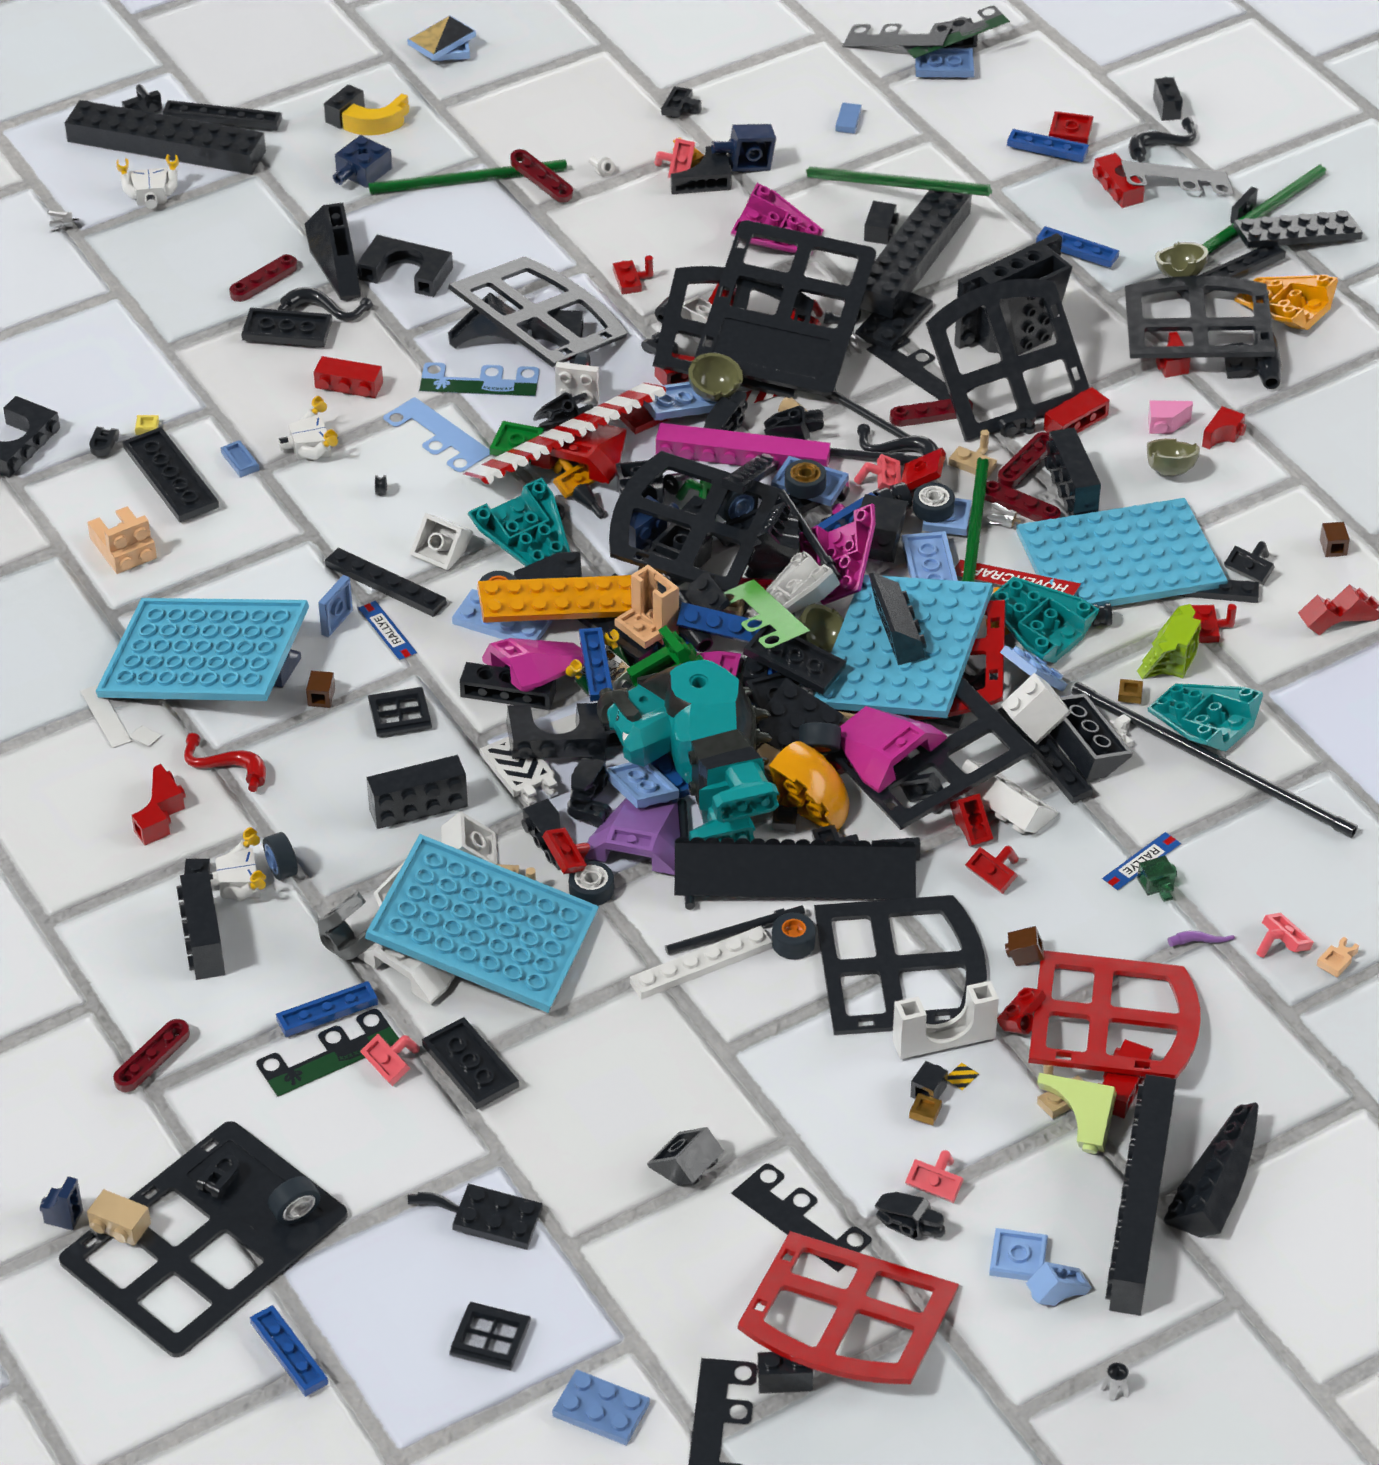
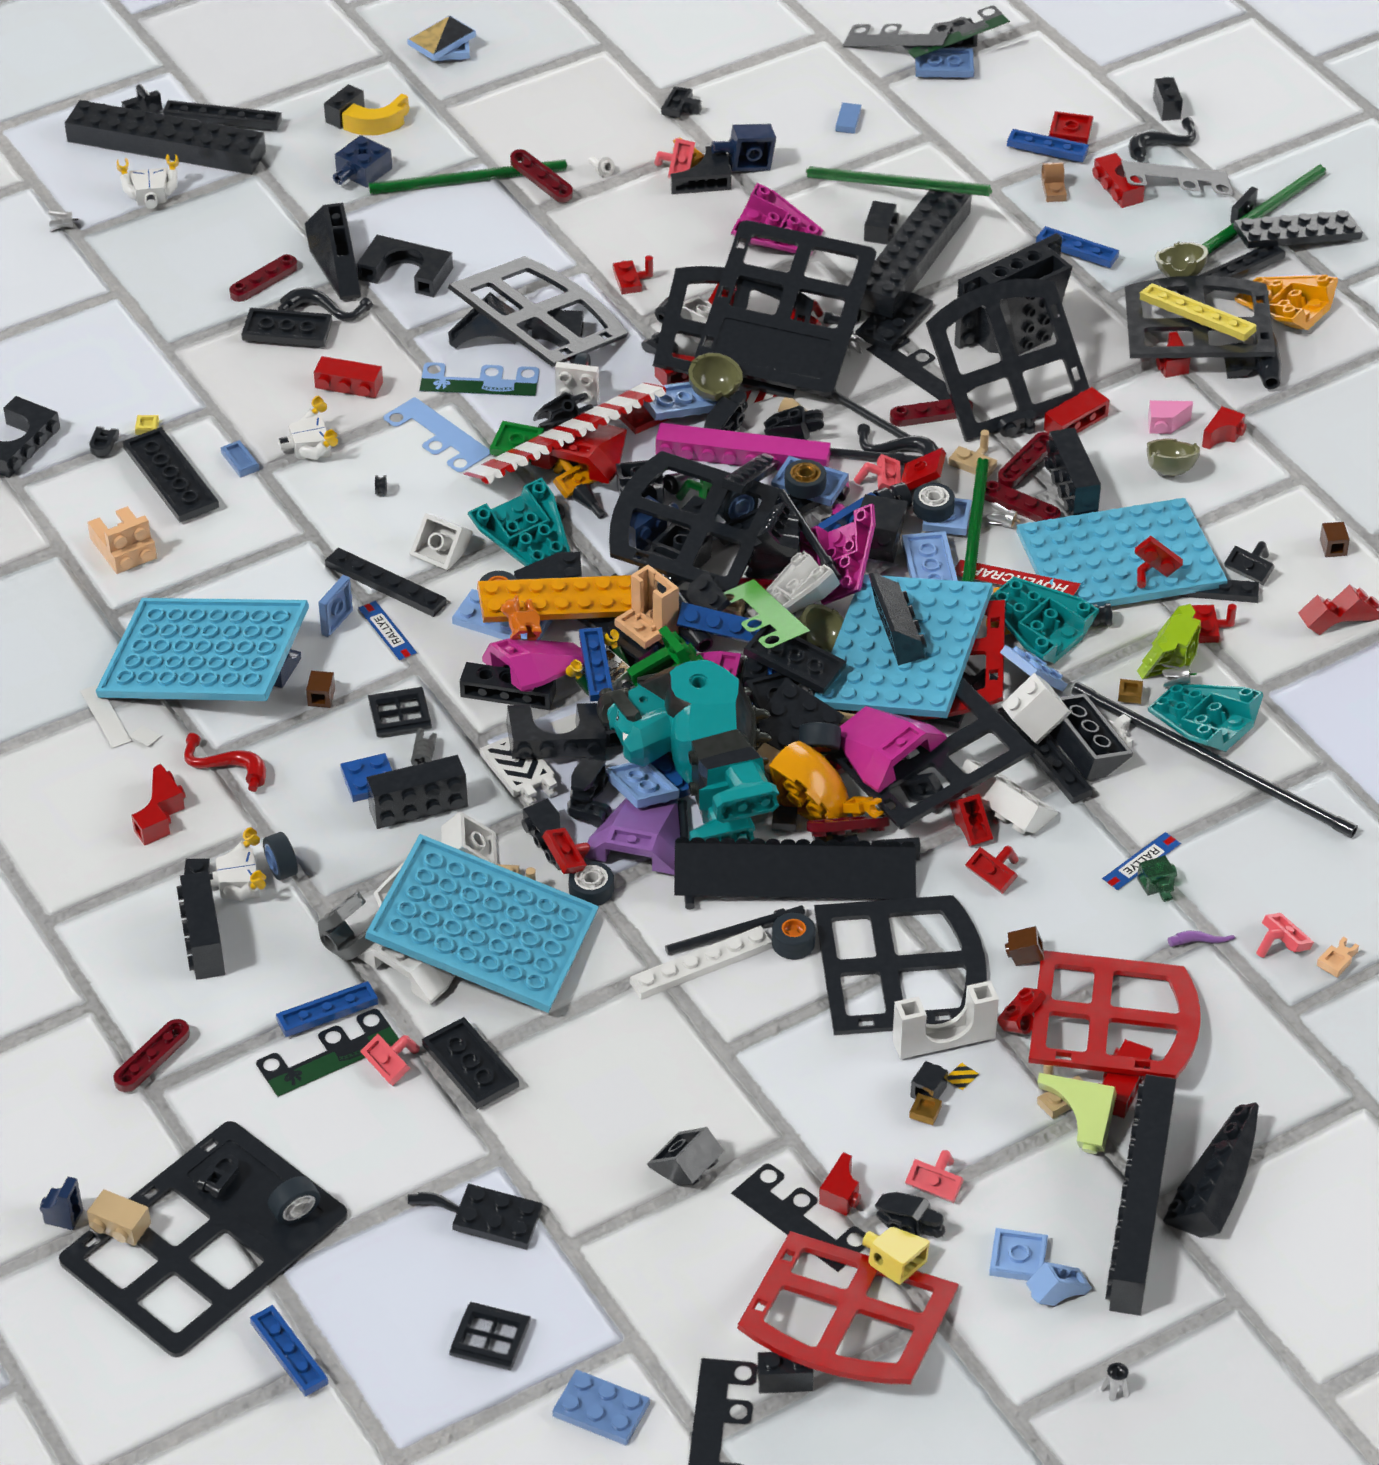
(357, 771): none -> blue plate
(423, 747): none -> dark grey hinge
(522, 621): none -> orange animal
(839, 825): none -> dark red plate
(839, 1189): none -> red arch
(860, 805): none -> light orange plate
(896, 1253): none -> light yellow torso
(1053, 182): none -> medium nougat plate
(1155, 556): none -> red plate
(1181, 672): none -> flat silver piece
(1198, 312): none -> light yellow plate

